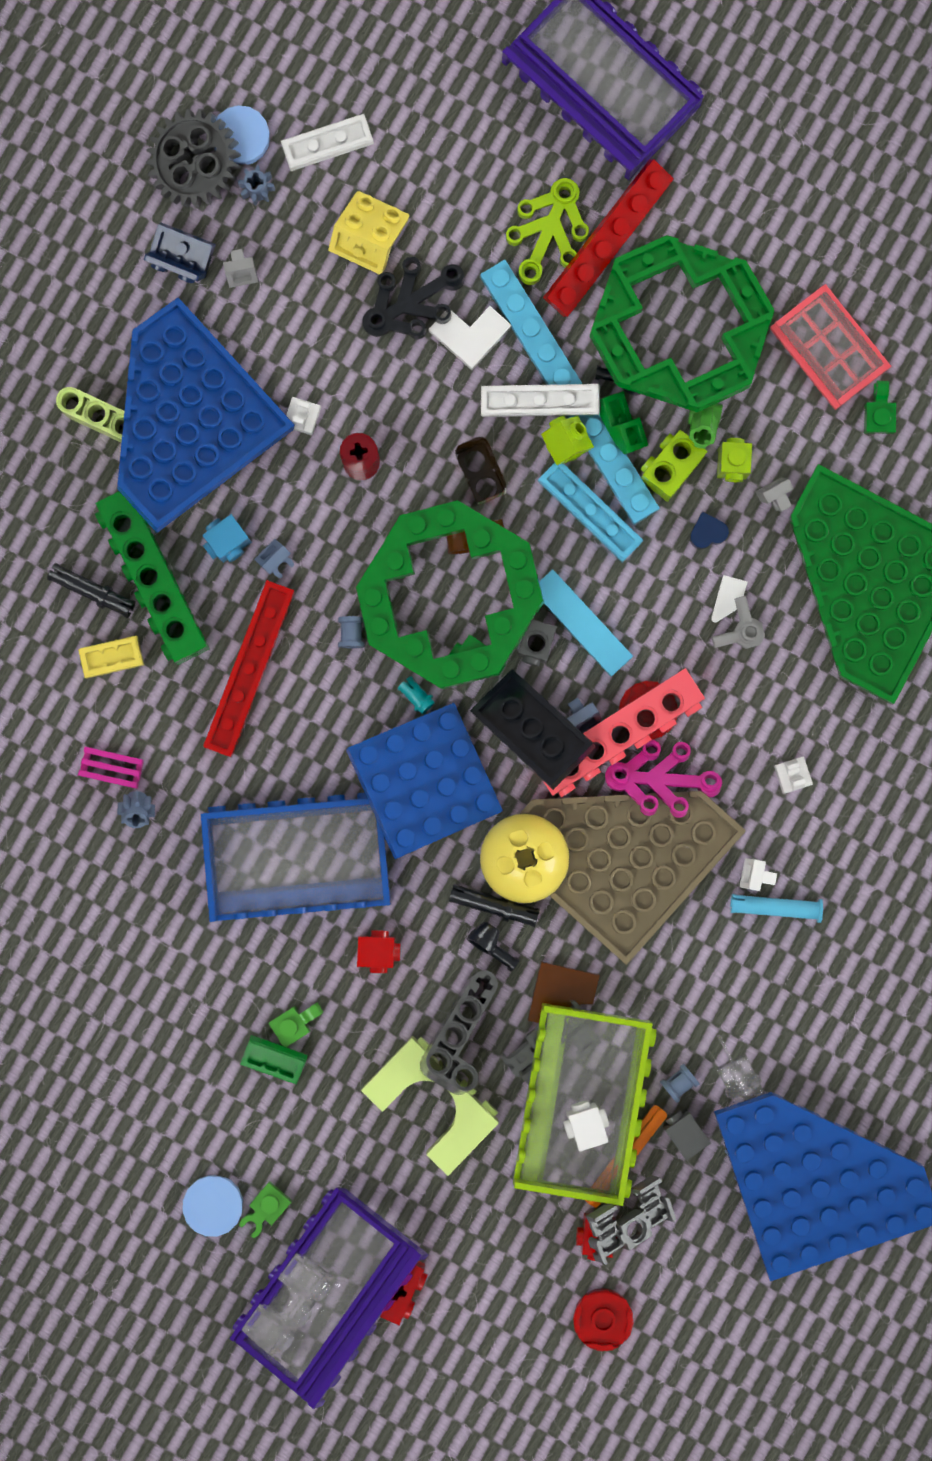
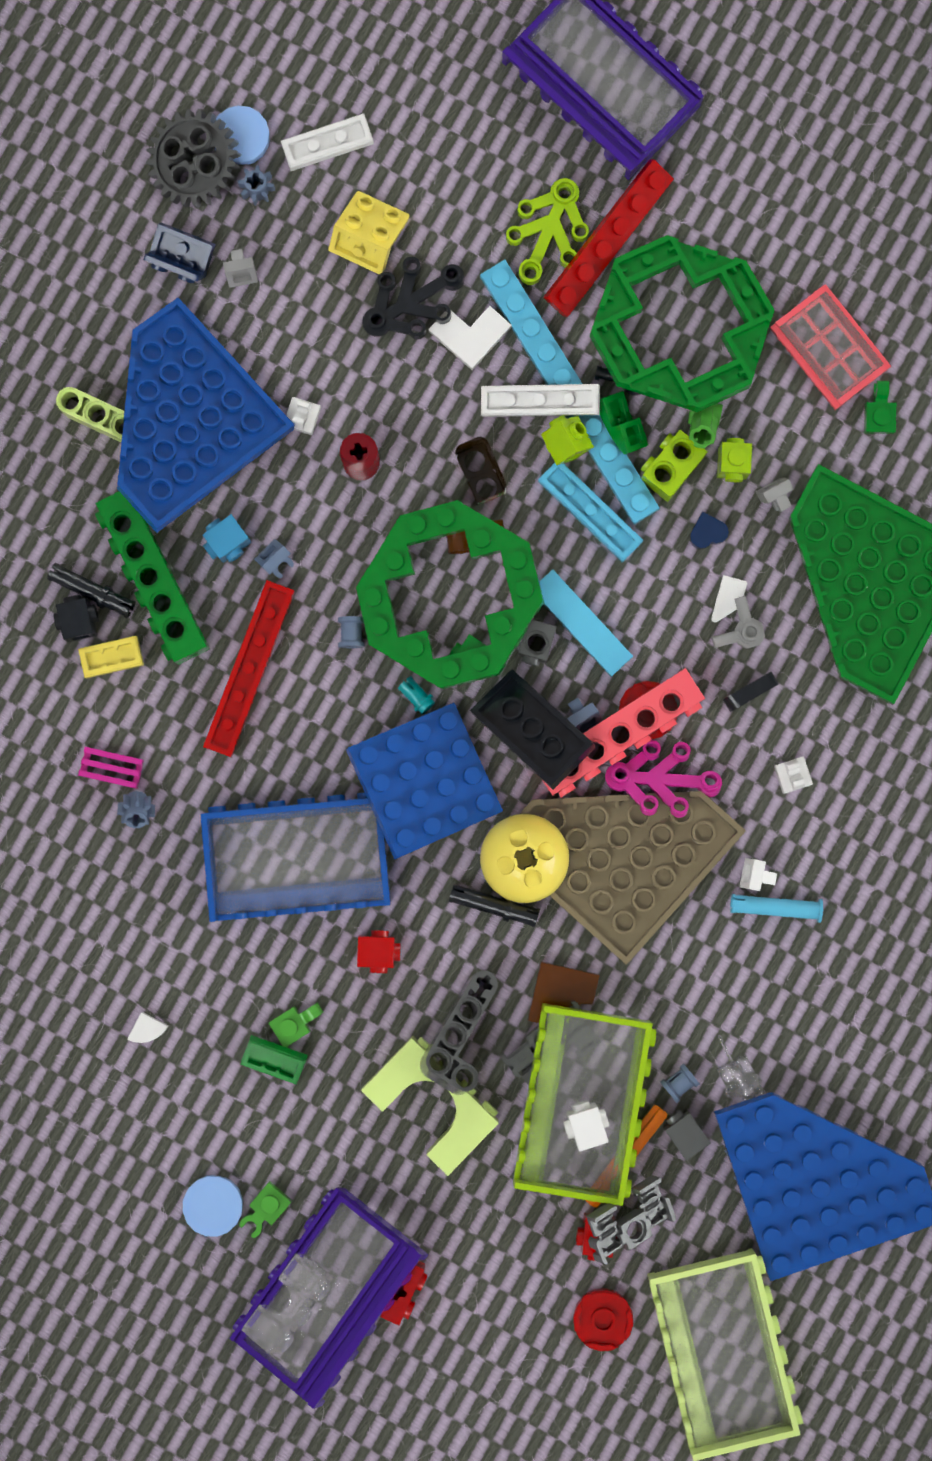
(76, 618): none -> black brick
(147, 1029): none -> white tile
(485, 939): black bar -> none
(725, 1354): none -> clear window
(750, 691): none -> black beam

